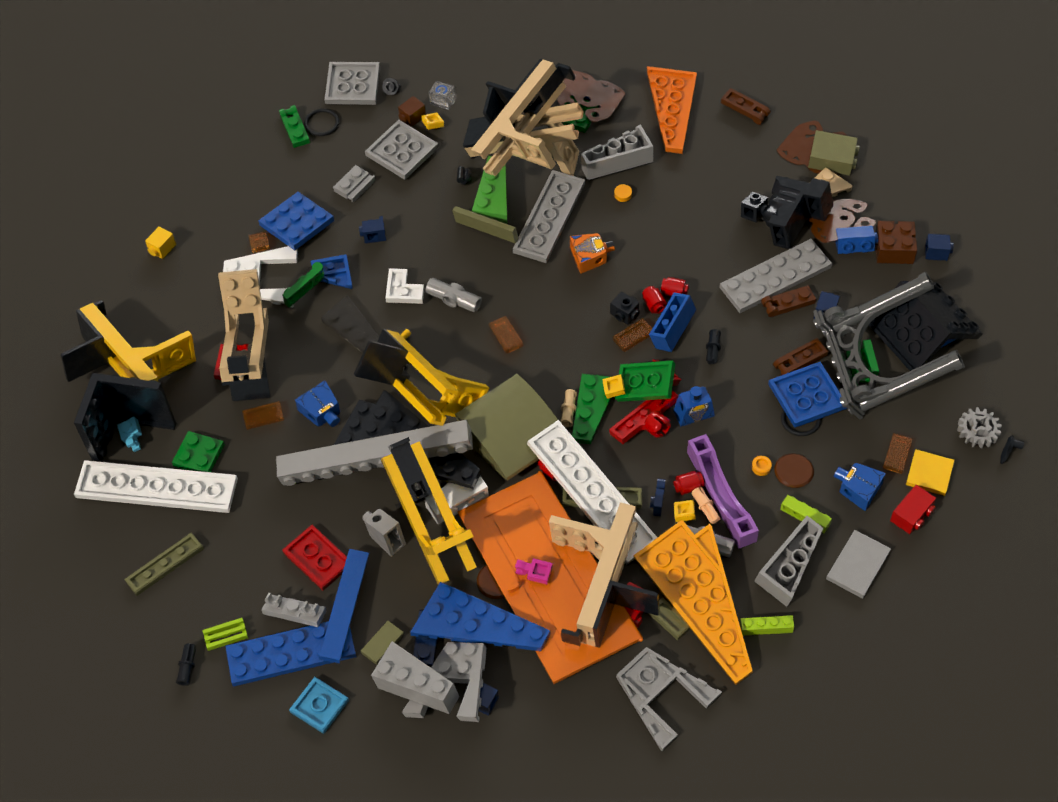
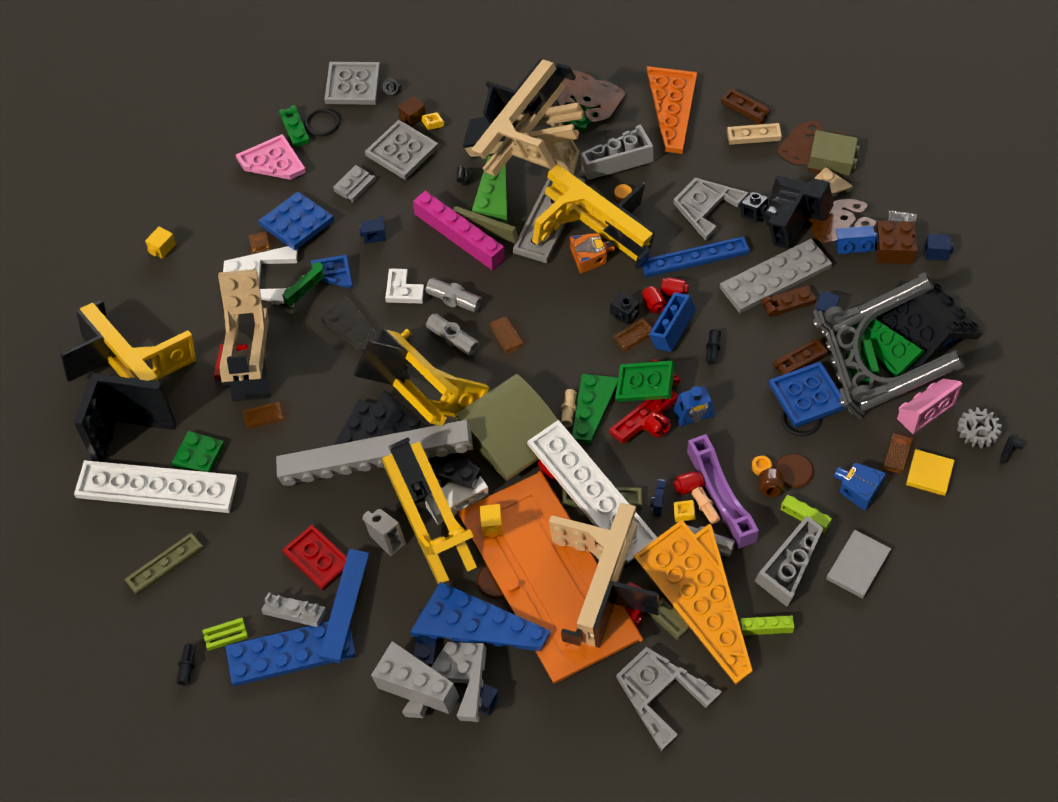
(129, 431): medium azure plate -> none
(272, 159): none -> bright pink plate
(319, 405): blue torso -> none
(319, 705): dark azure tile -> none
(380, 642): olive tile -> none
(442, 95): clear brick -> none
(445, 329): none -> light grey piece
(459, 230): none -> dark pink brick
(491, 520): none -> yellow brick
(537, 571): dark pink plate -> none
(579, 202): none -> yellow piece
(613, 386): yellow plate -> none
(695, 256): none -> blue tile
(701, 198): none -> light grey wing
(754, 133): none -> tan plate
(771, 482): none -> reddish brown head
(891, 348): none -> green wing
(901, 216): none -> clear piece
(913, 509): red brick -> none
(929, 404): none -> bright pink slope

